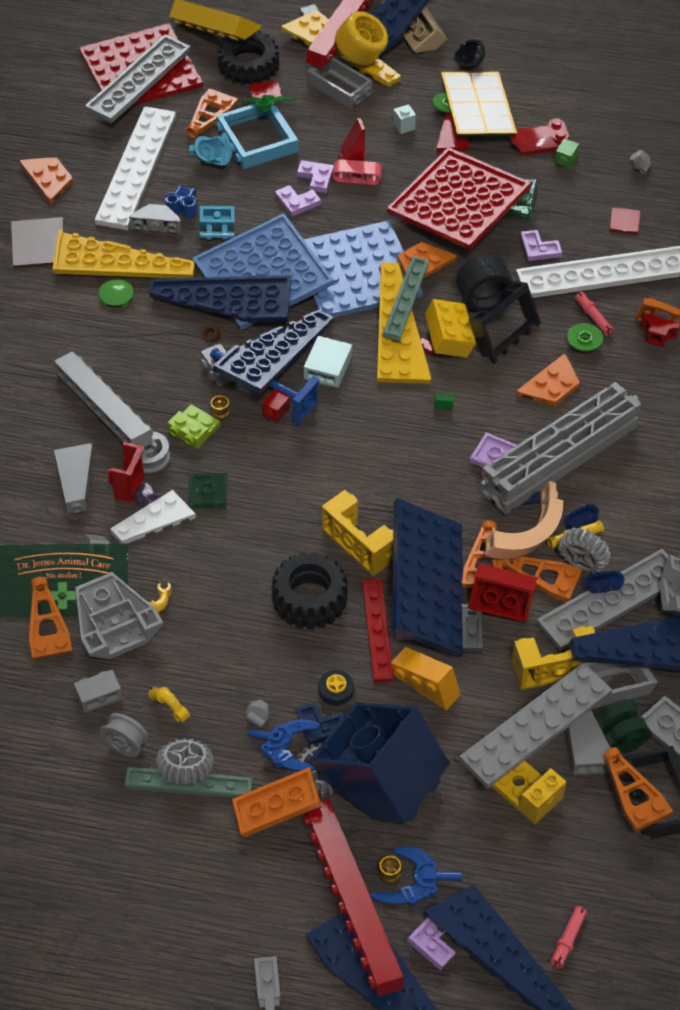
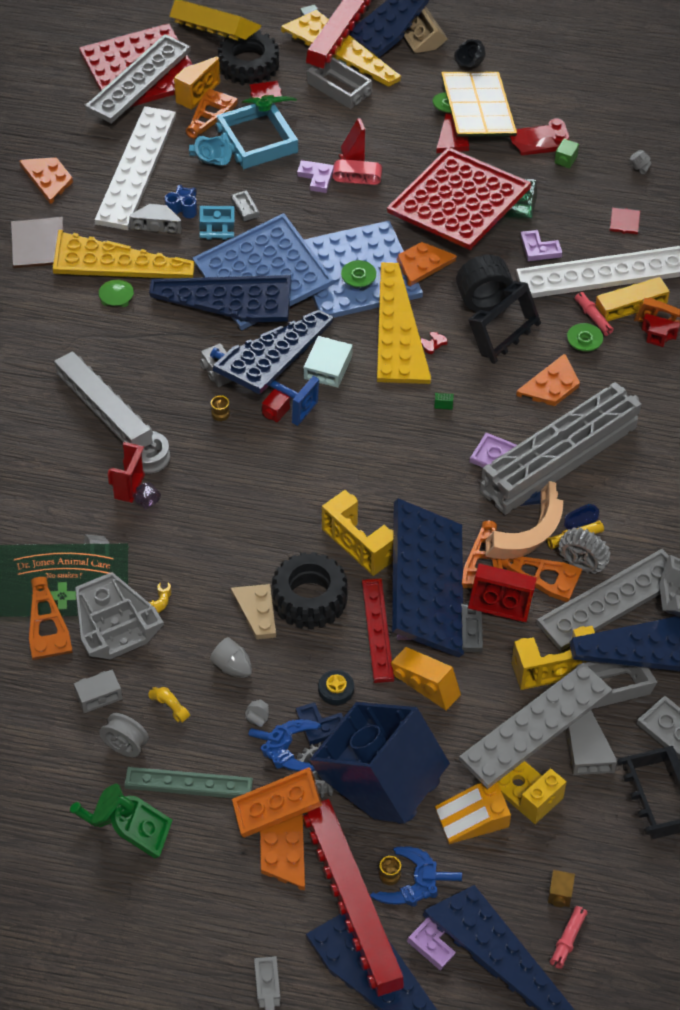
(75, 472): light grey slope -> none
(130, 818): none -> green plate
(159, 514): white wing -> none
(185, 761): light grey gear -> none
(193, 426): lime plate -> none
(195, 81): none -> light orange slope
(207, 490): clear green plate -> none
(217, 333): reddish brown piece -> none
(231, 659): none -> light grey helmet
(245, 205): none -> light grey plate
(258, 609): none -> tan wing
(284, 852): none -> orange wing
(296, 203): lavender plate -> none
(358, 273): none -> bright green dish
(361, 38): yellow wheel -> none
(404, 119): light aqua brick -> none
(406, 299): sand green tile -> none
(450, 328): yellow brick -> none
(473, 813): none -> light orange slope
(561, 888): none -> pearl gold brick
(604, 581): clear blue tile -> none
(624, 726): clear green wheel -> none
(628, 299): none -> yellow brick
(643, 814): orange plate -> none

